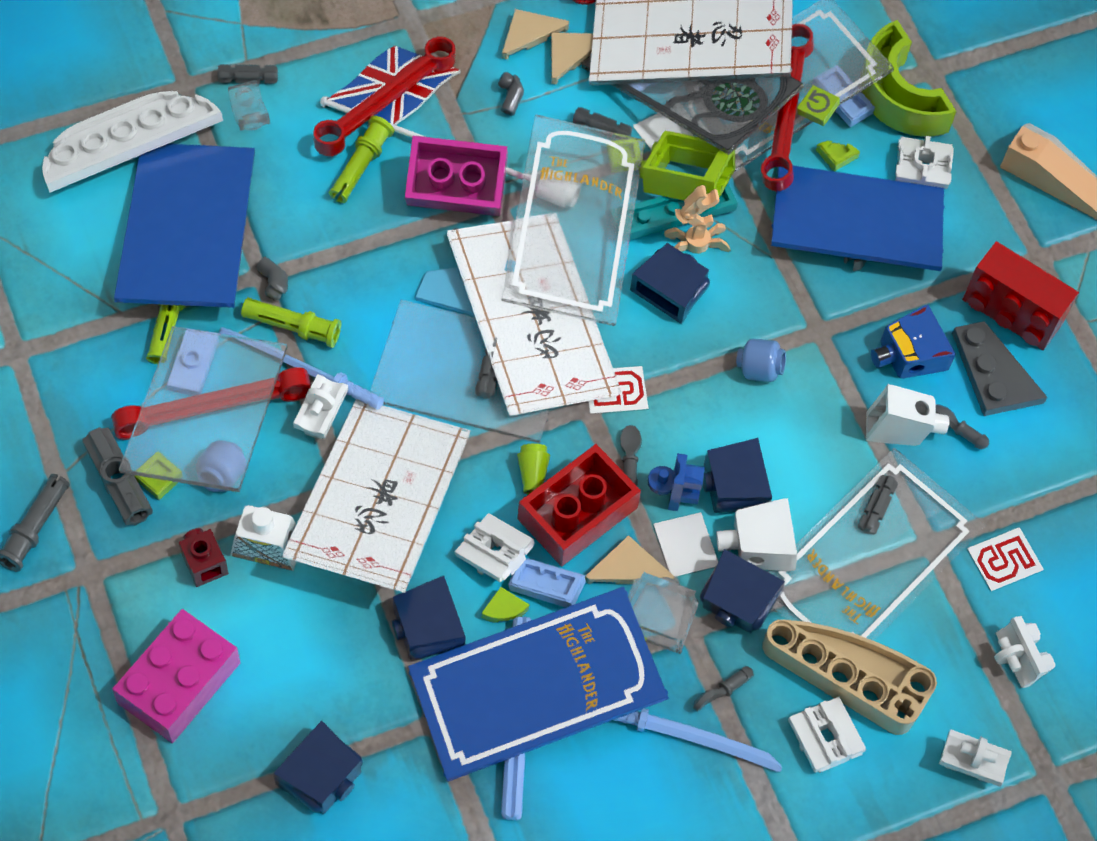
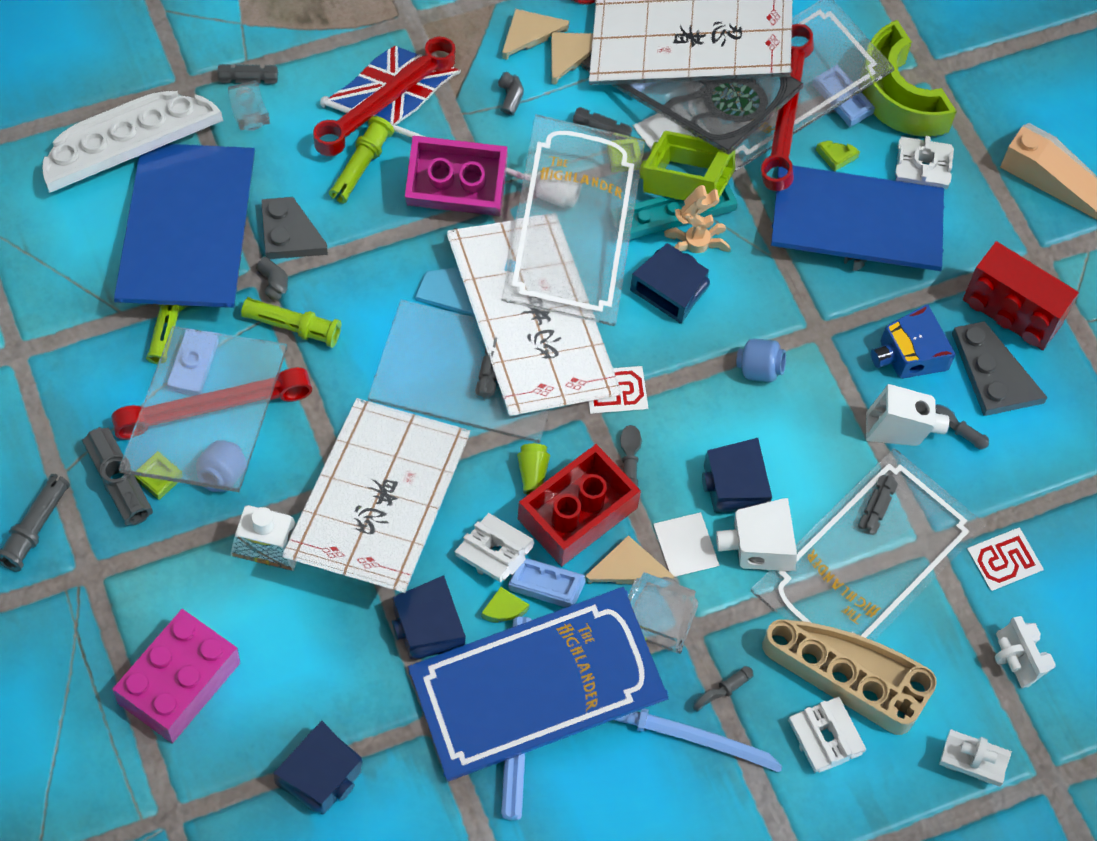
(203, 566): dark red brick -> none
(289, 230): none -> dark grey wing
(320, 407): white hips -> none
(354, 390): light blue sword -> none
(682, 482): blue hips -> none
(740, 593): dark blue torso -> none
(818, 105): lime tile -> none

